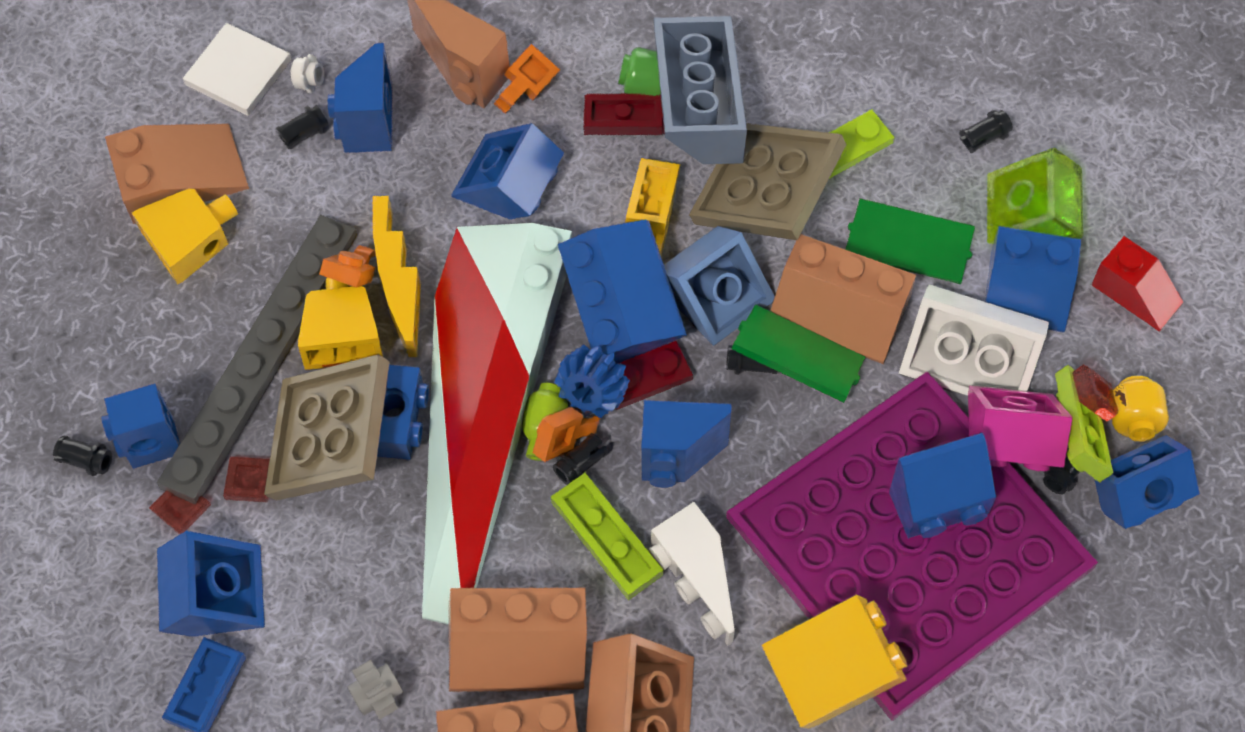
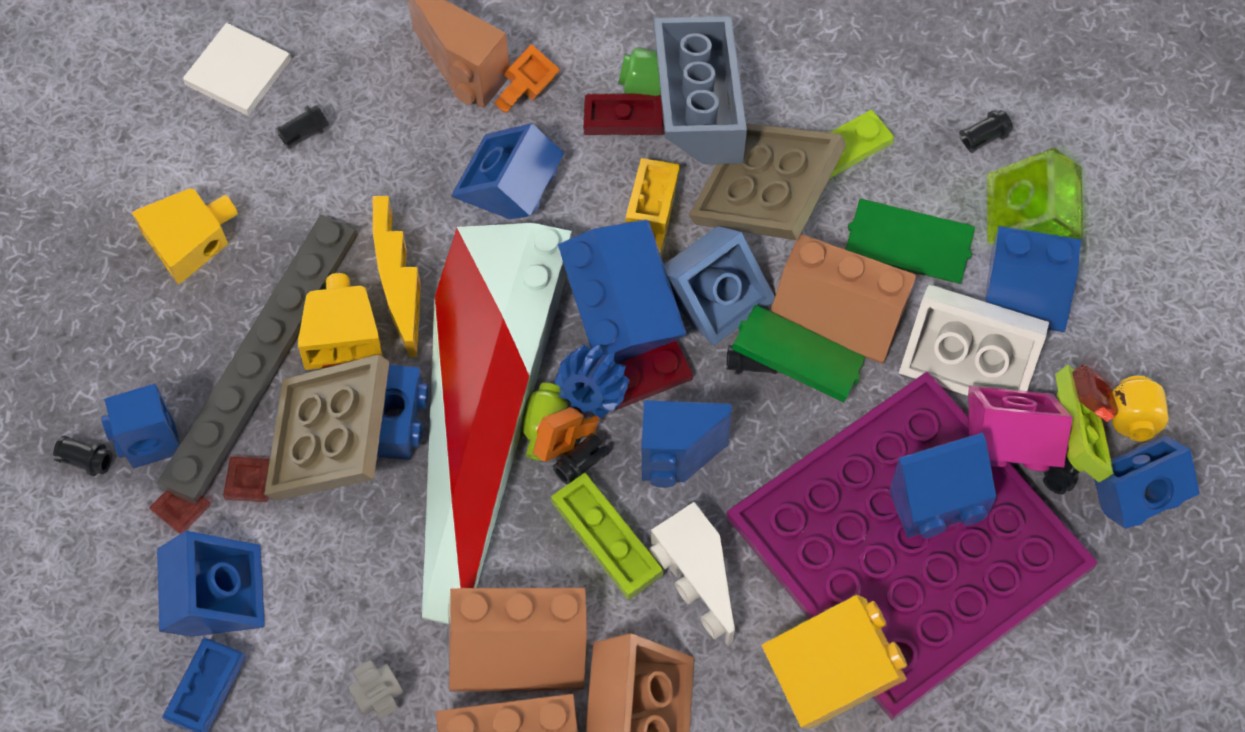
(167, 159): nougat slope -> none
(307, 73): white plate -> none
(350, 267): orange plate -> none
(363, 103): blue slope -> none
(1138, 283): red slope -> none

